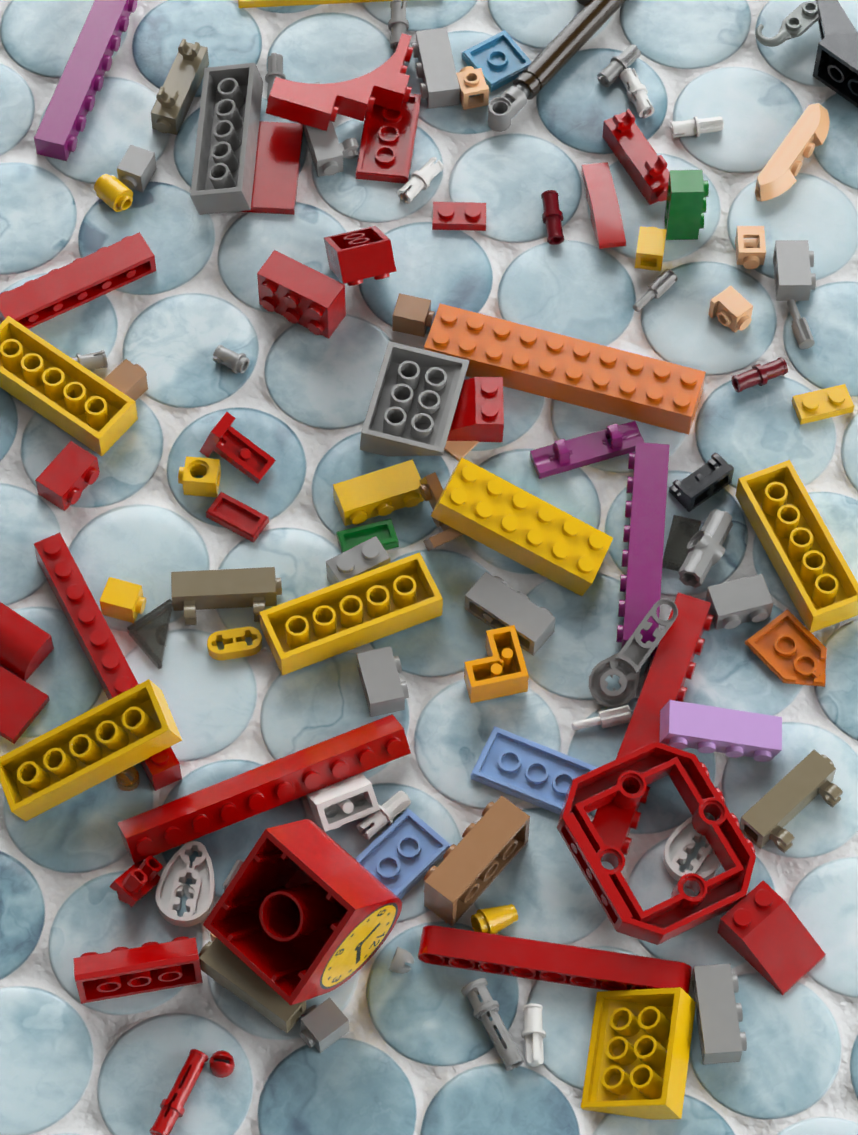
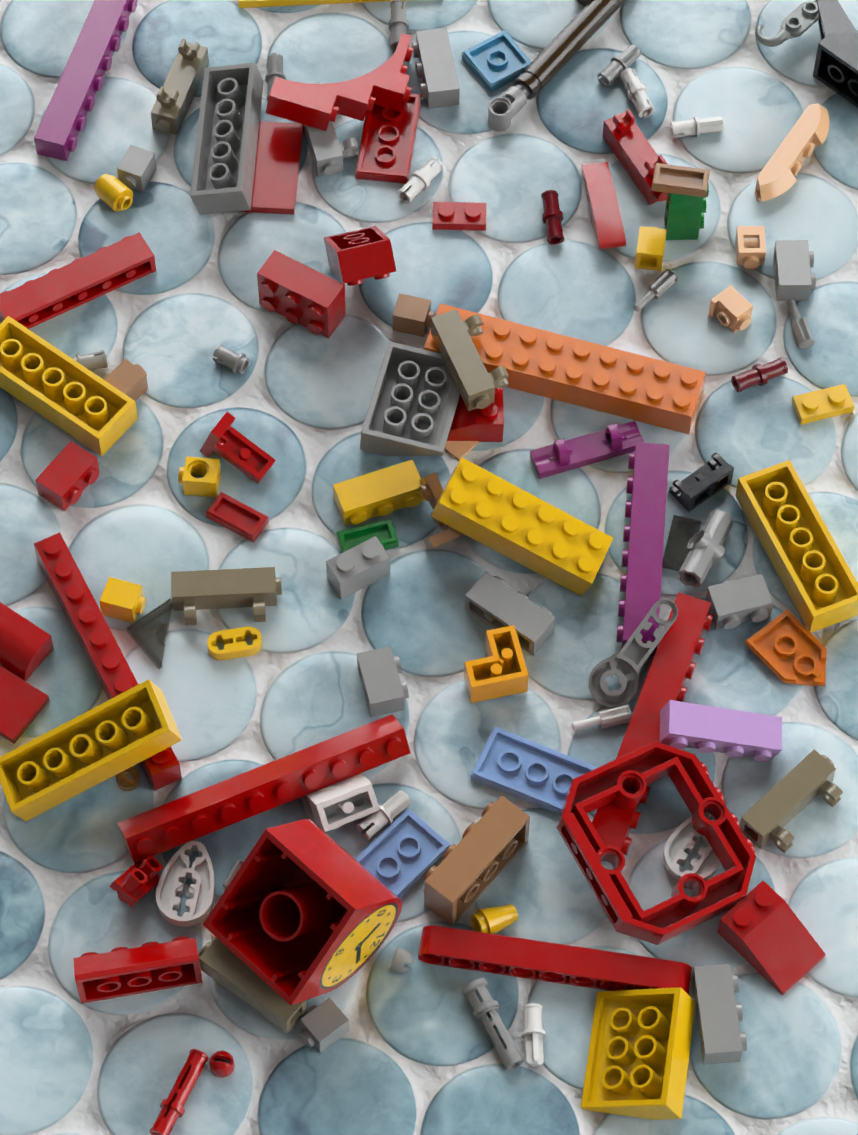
(351, 613): yellow brick -> none
(463, 360): none -> dark tan brick
(471, 83): light nougat brick -> none
(680, 180): none -> medium nougat tile

